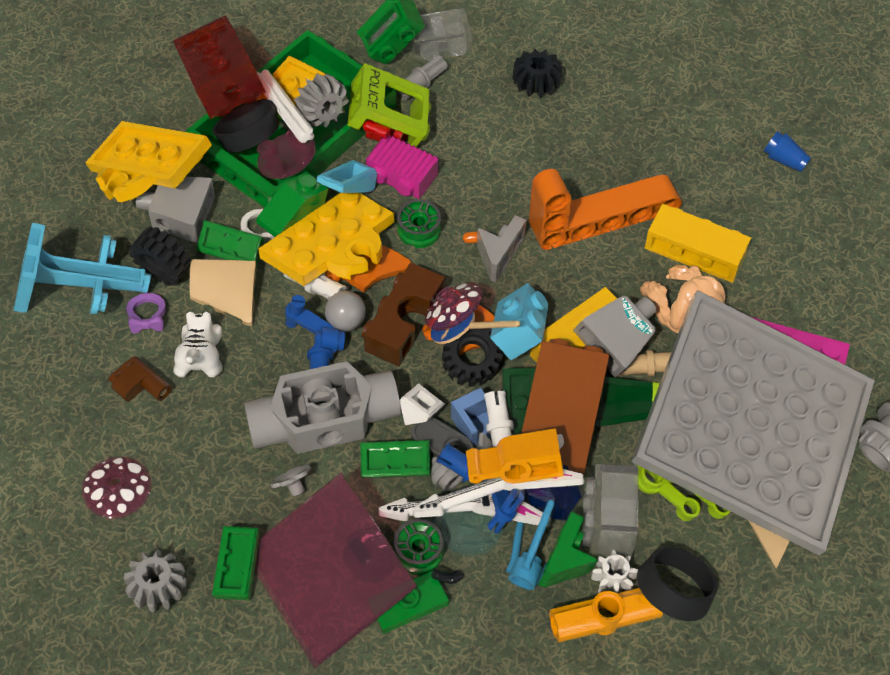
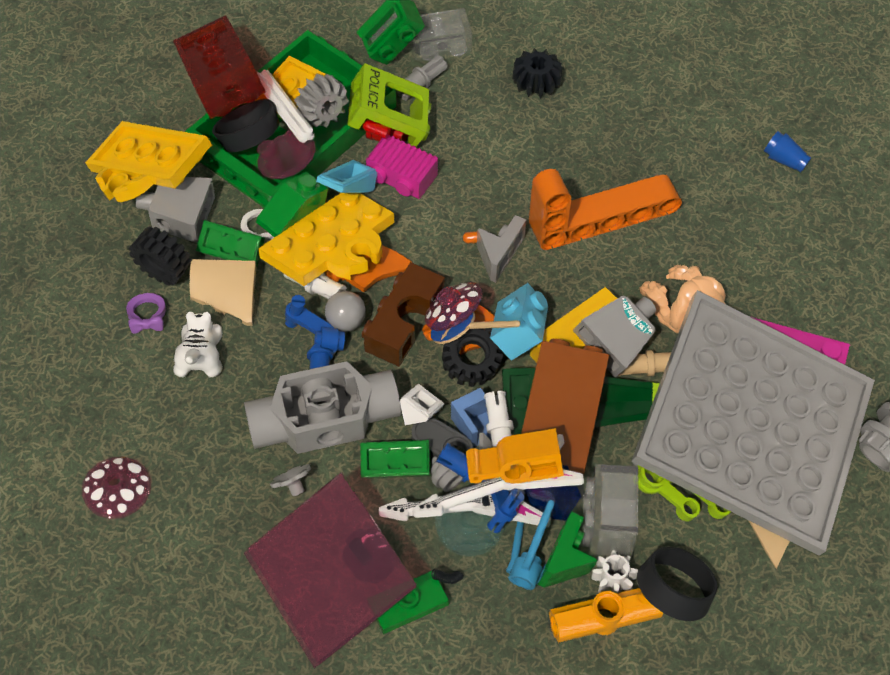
(49, 269): medium azure piece -> none
(137, 376): reddish brown piece -> none
(151, 594): light grey gear -> none
(236, 563): green plate -> none
(410, 536): green wheel -> none
(427, 218): green wheel -> none
(697, 242): yellow brick -> none

